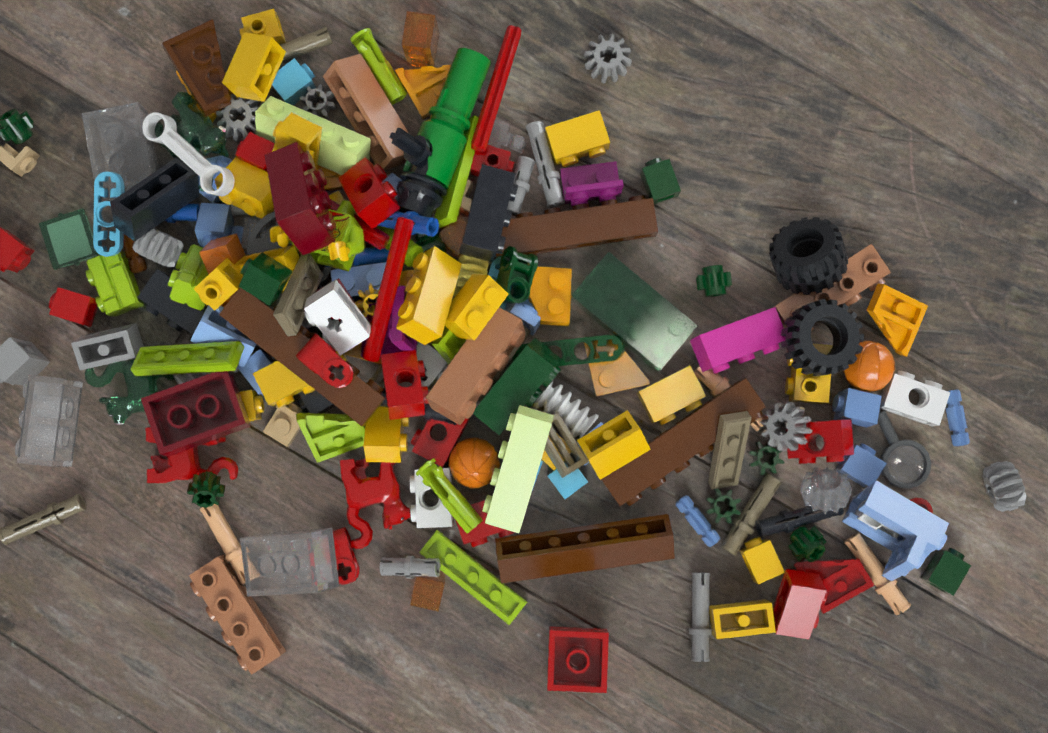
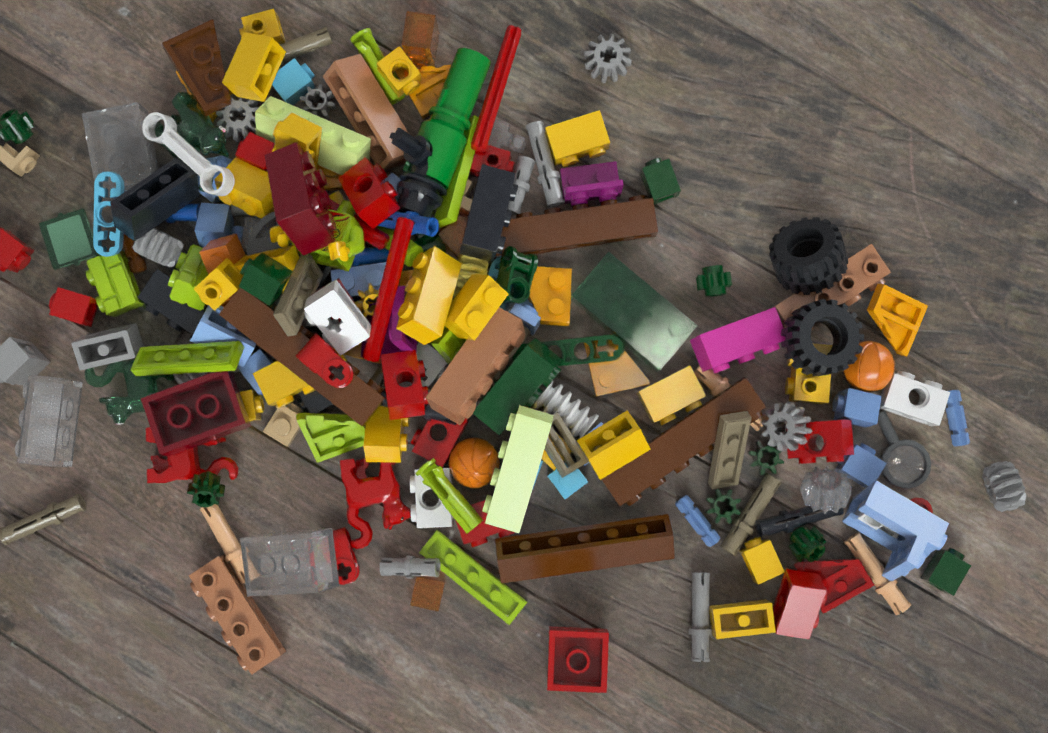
(399, 60): none -> yellow brick

